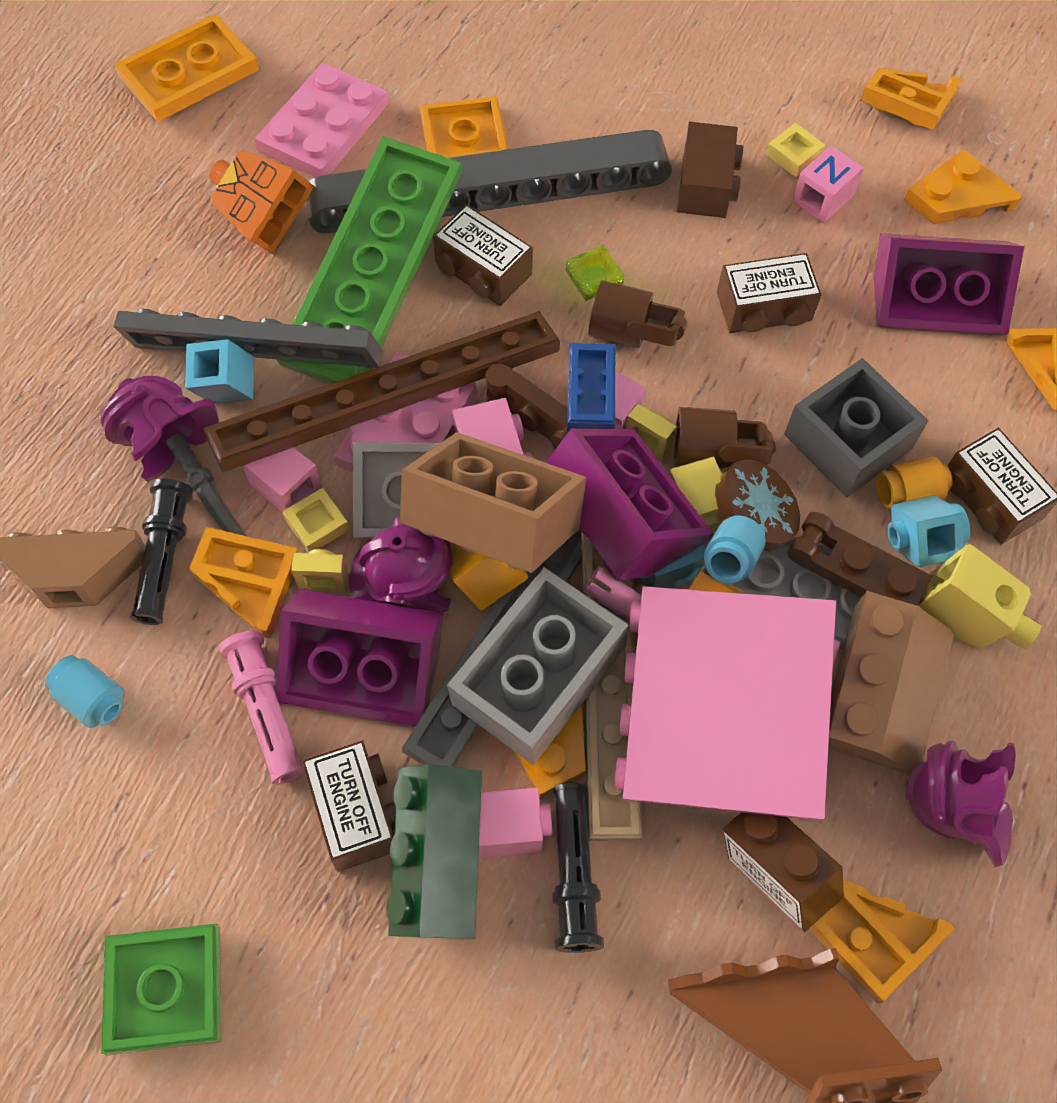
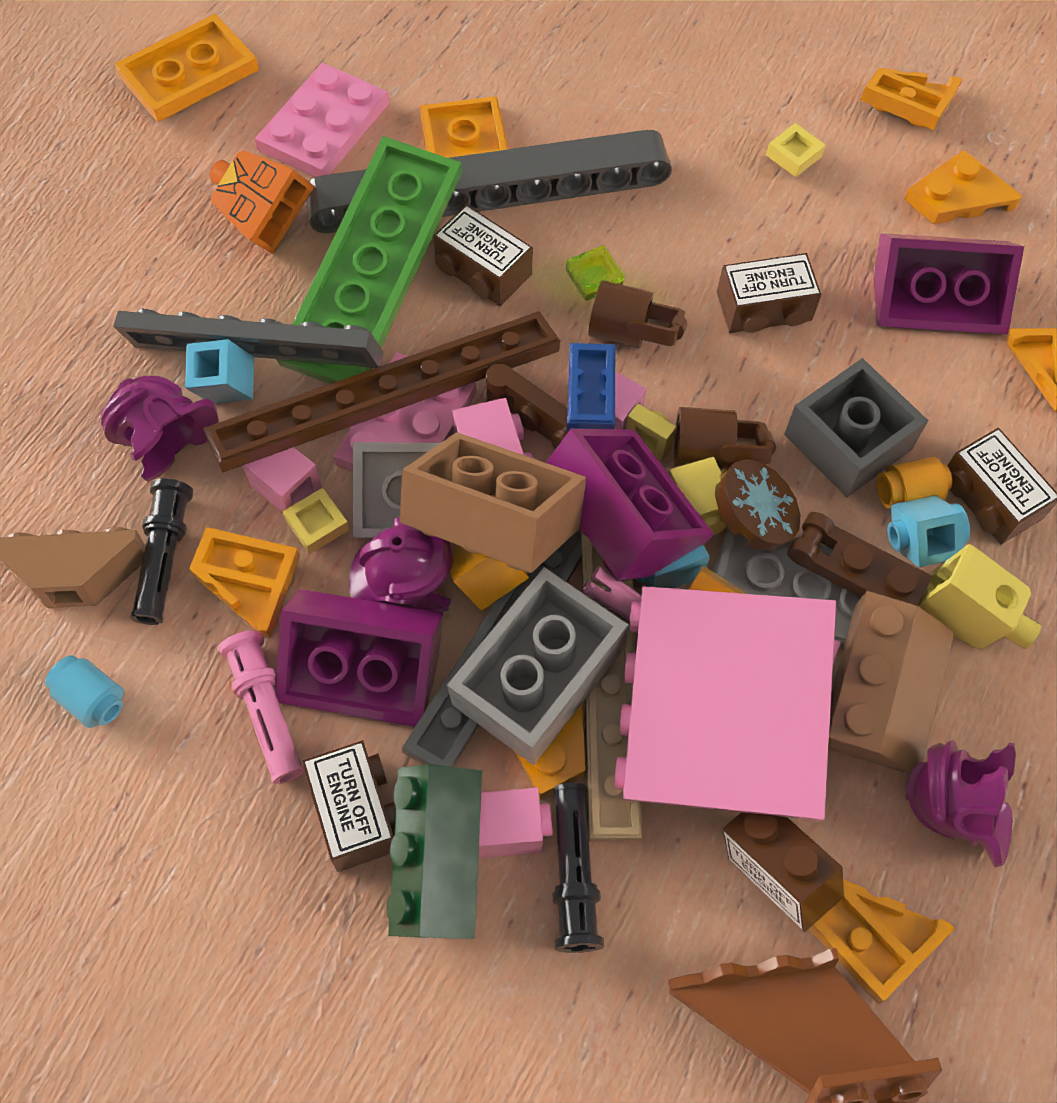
(161, 989): bright green plate -> none
(200, 480): dark grey piece -> none
(320, 571): light yellow plate -> none
(708, 170): reddish brown brick -> none
(734, 549): medium azure brick -> none
(827, 184): bright pink brick -> none

